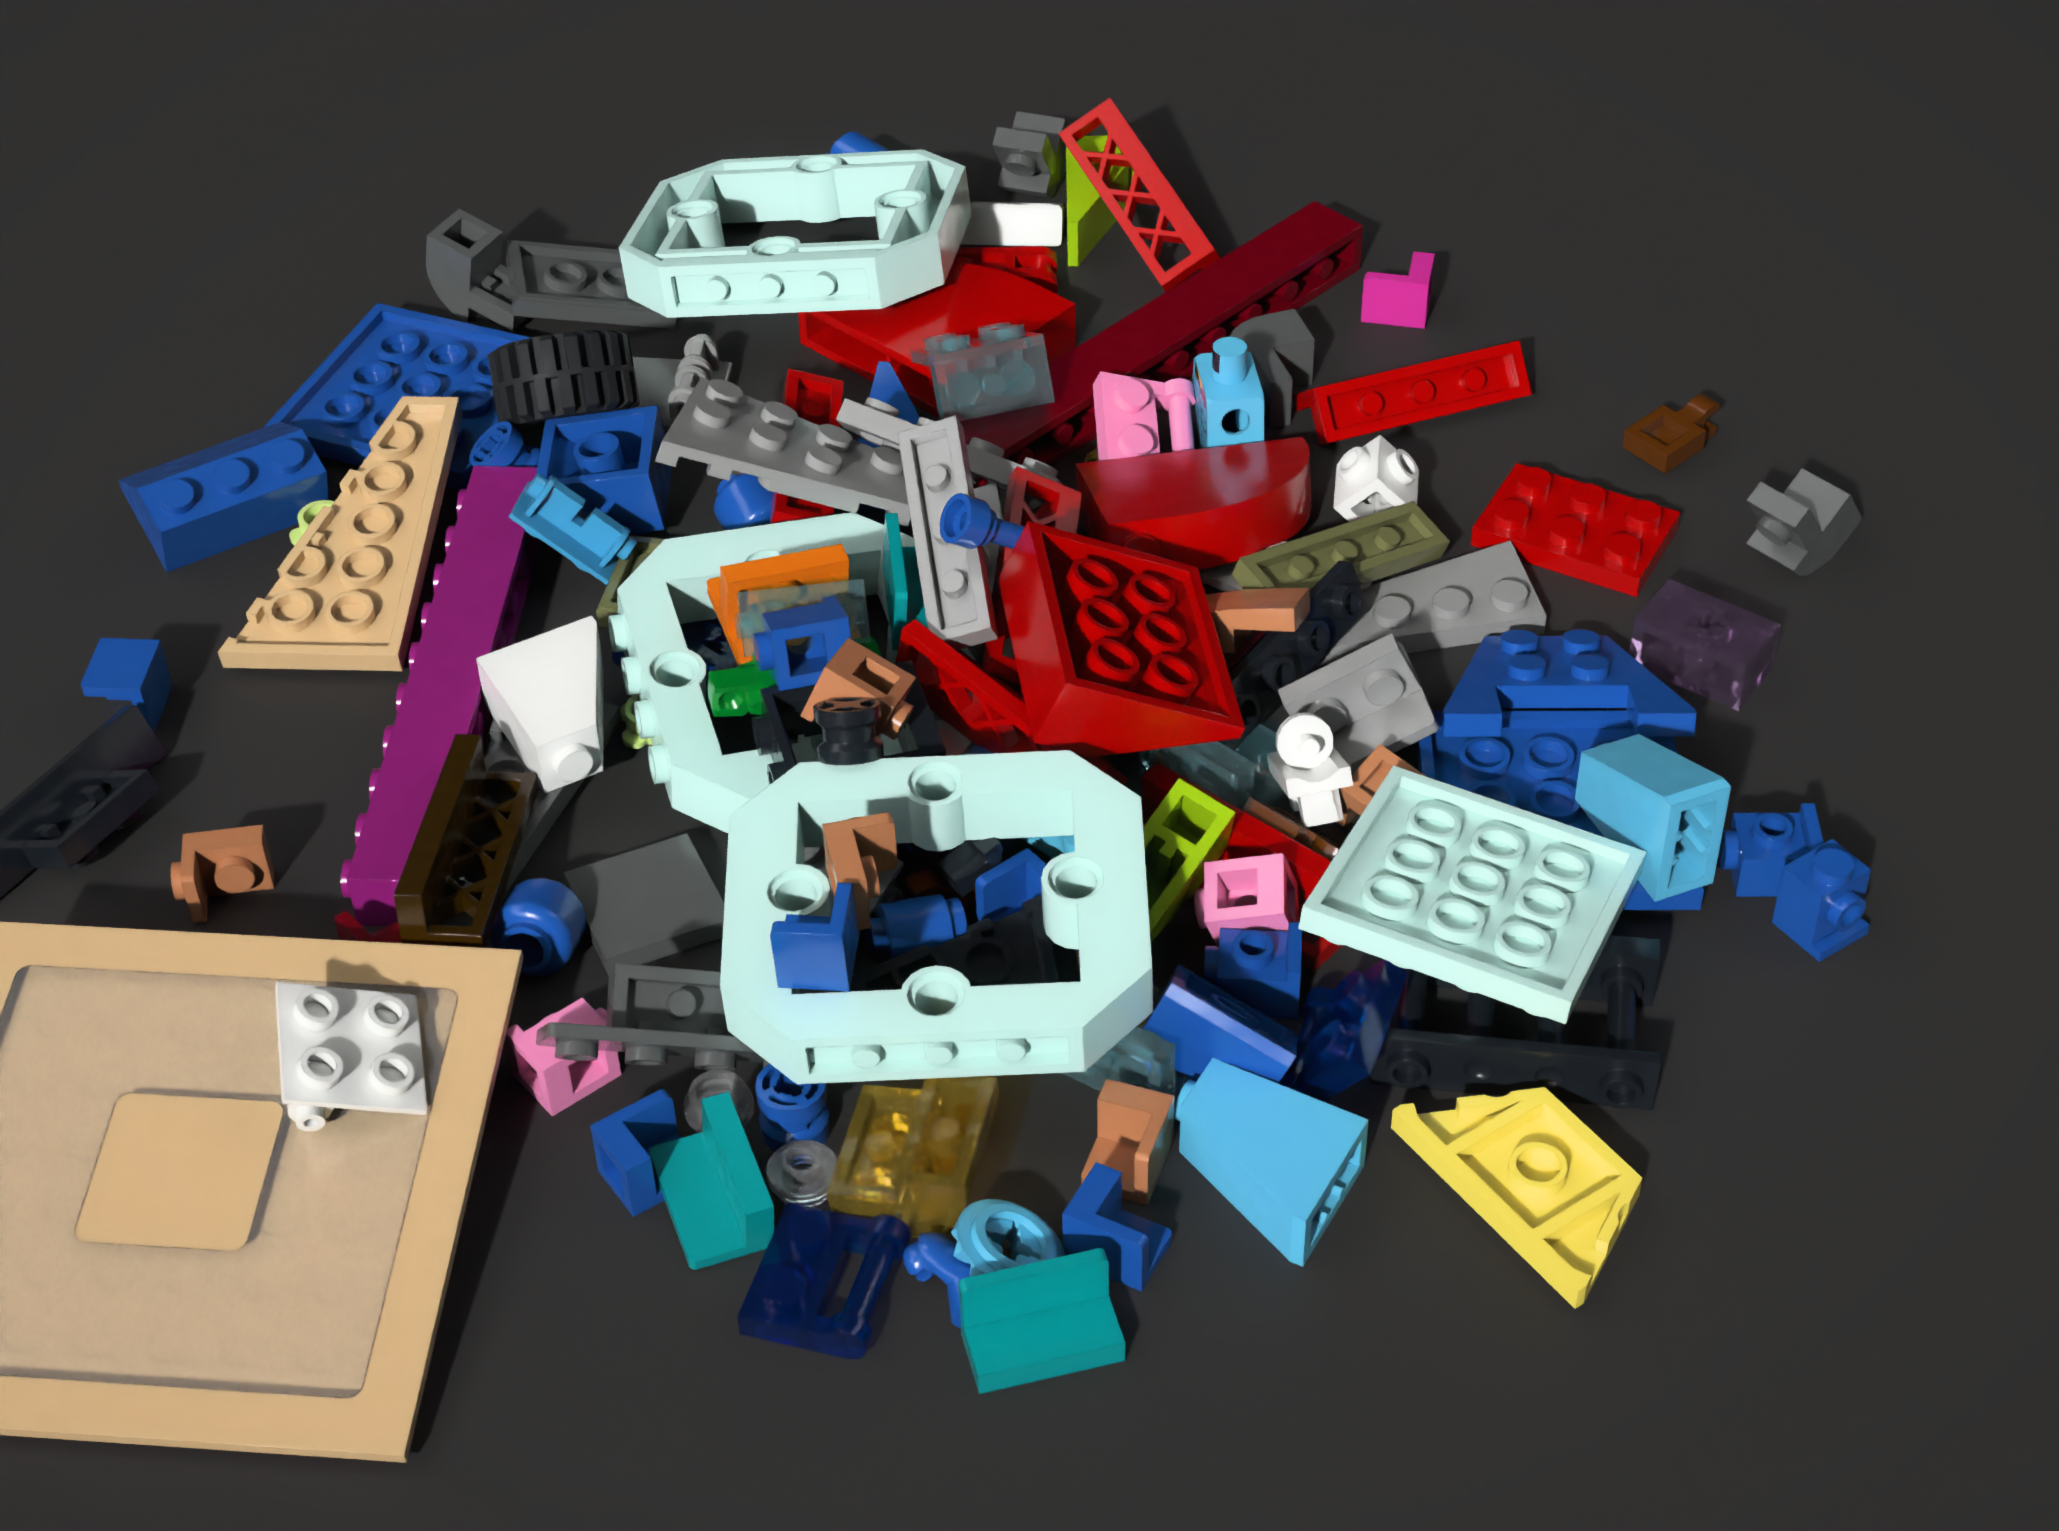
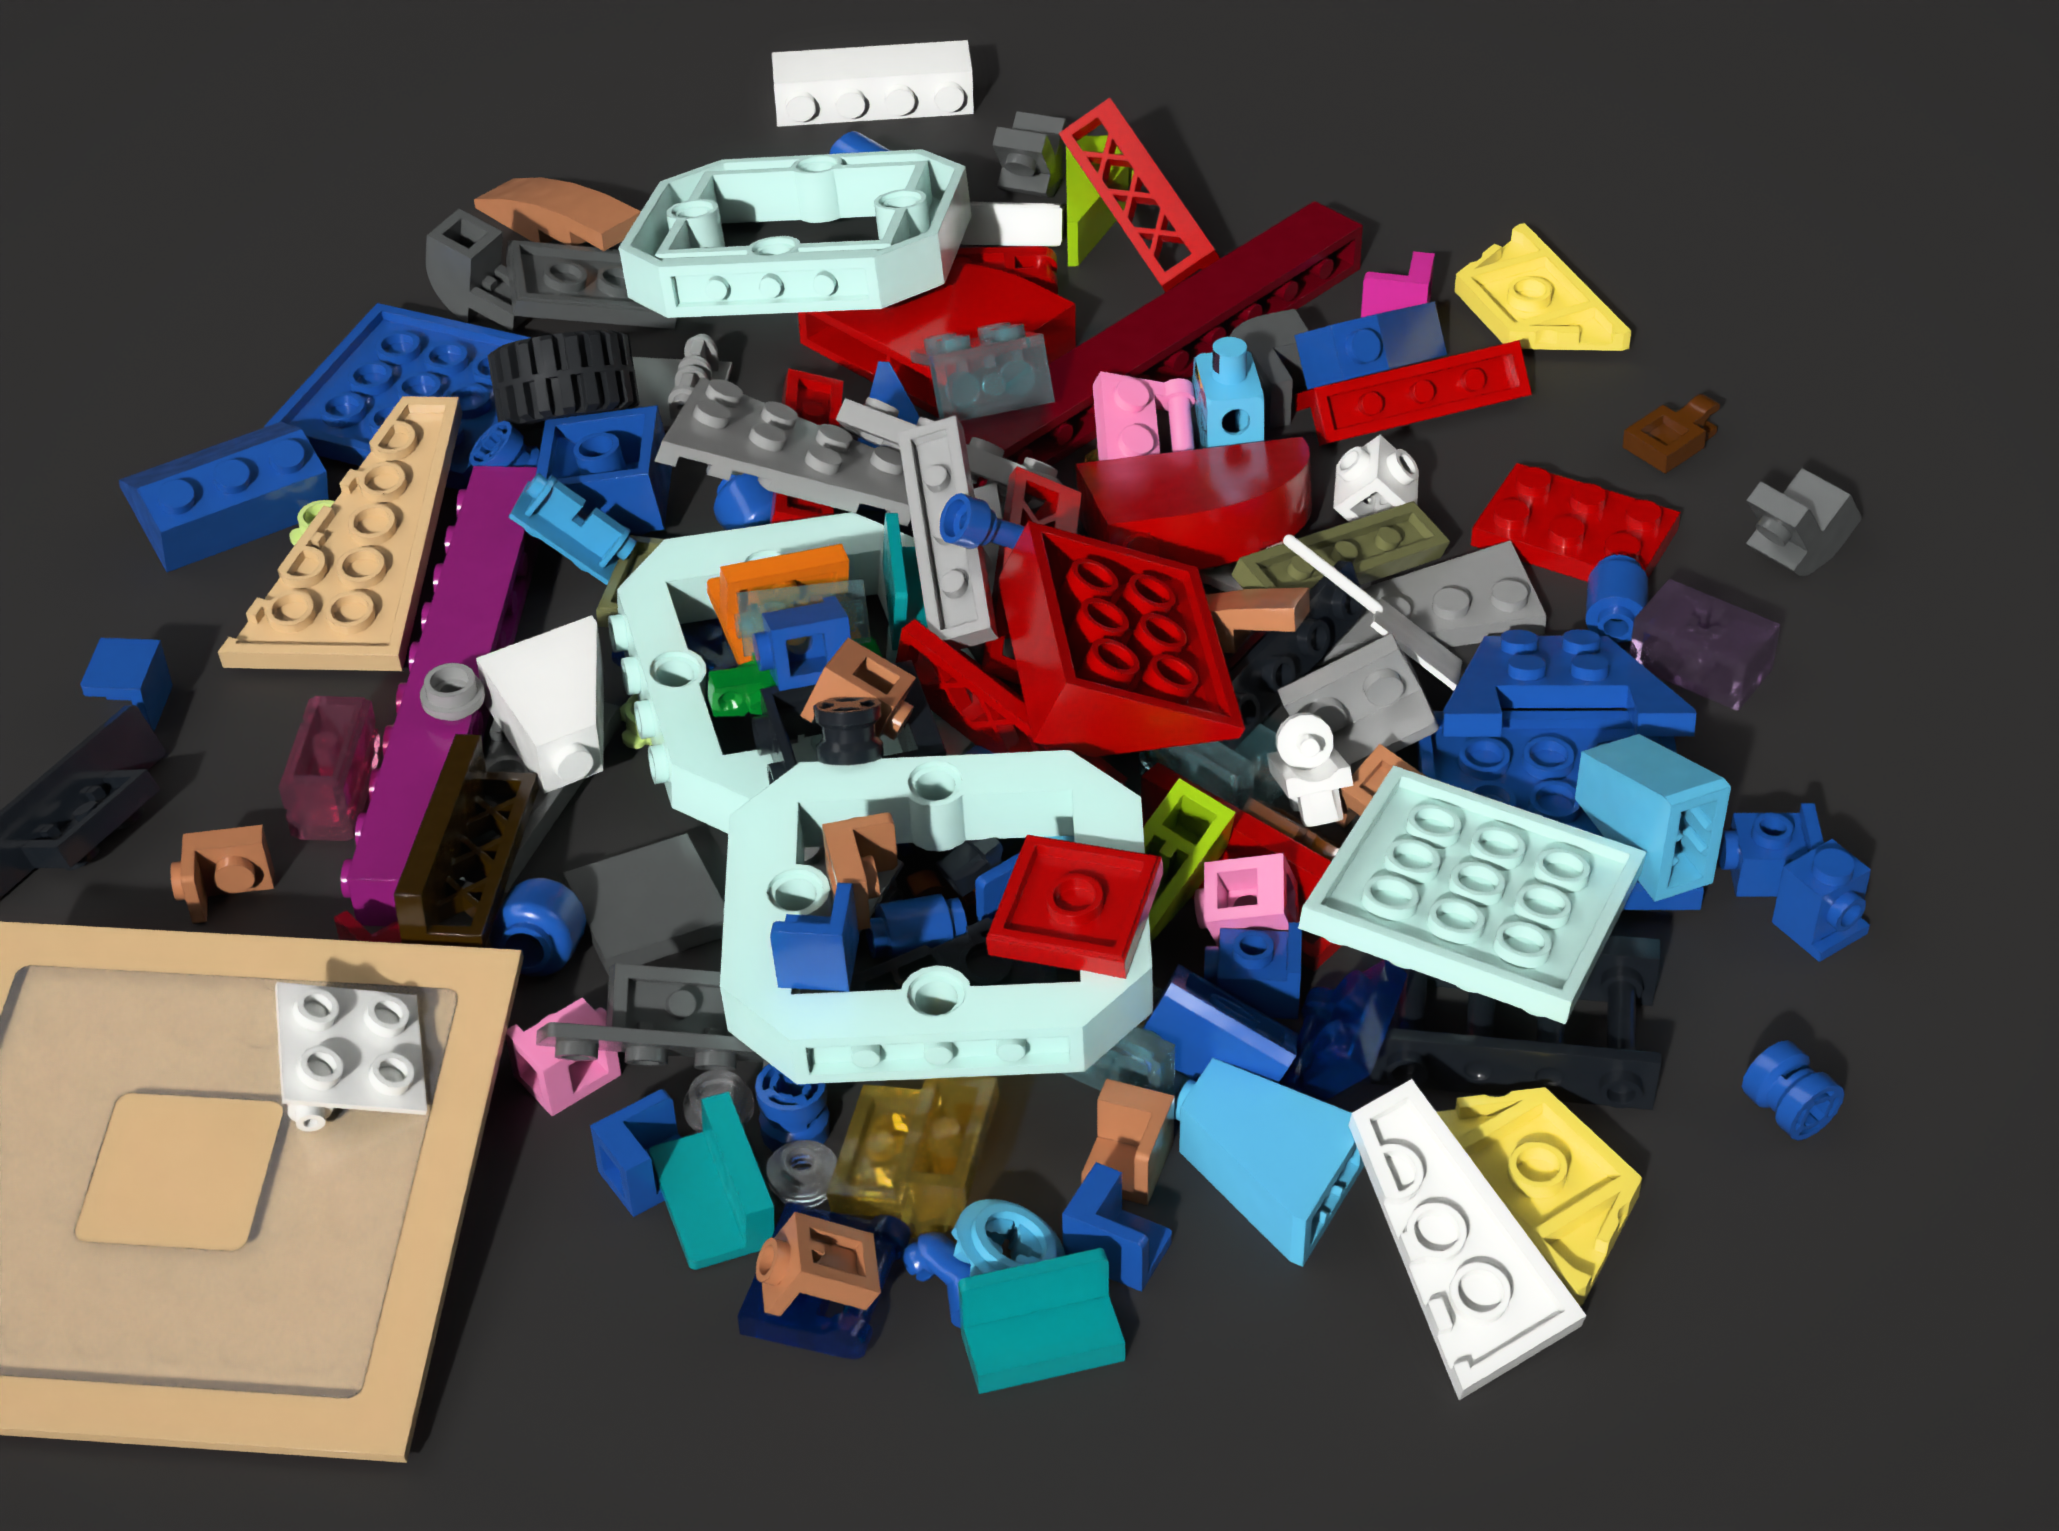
(330, 768): none -> clear pink brick
(451, 692): none -> light grey plate
(559, 211): none -> nougat slope
(818, 1261): none -> nougat bracket
(873, 83): none -> white brick
(1075, 906): none -> red tile
(1370, 344): none -> blue slope
(1388, 620): none -> white piece
(1466, 1255): none -> white wing
(1537, 299): none -> light yellow wing
(1615, 597): none -> blue brick
(1796, 1093): none -> blue wheel

